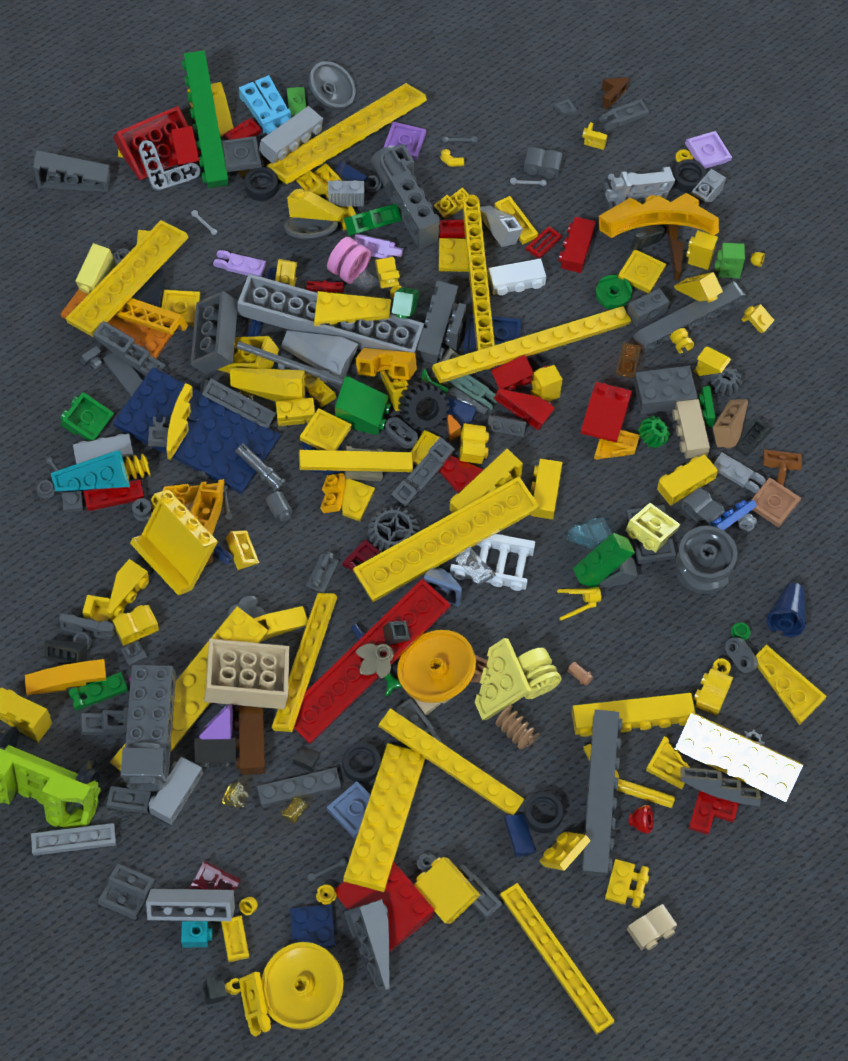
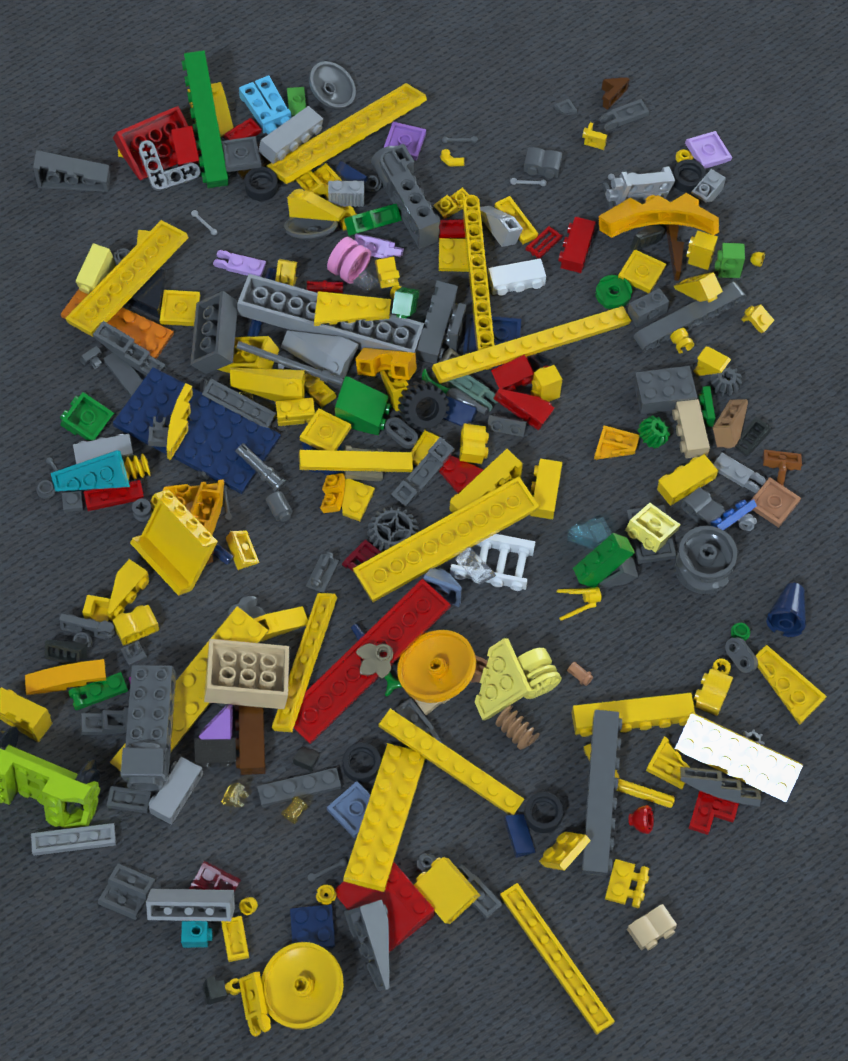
(154, 313): light orange fence -> none
(396, 632): pearl dark grey slope -> none
(453, 427): orange slope -> none
(606, 412): red slope -> none
(628, 360): clear orange slope -> none

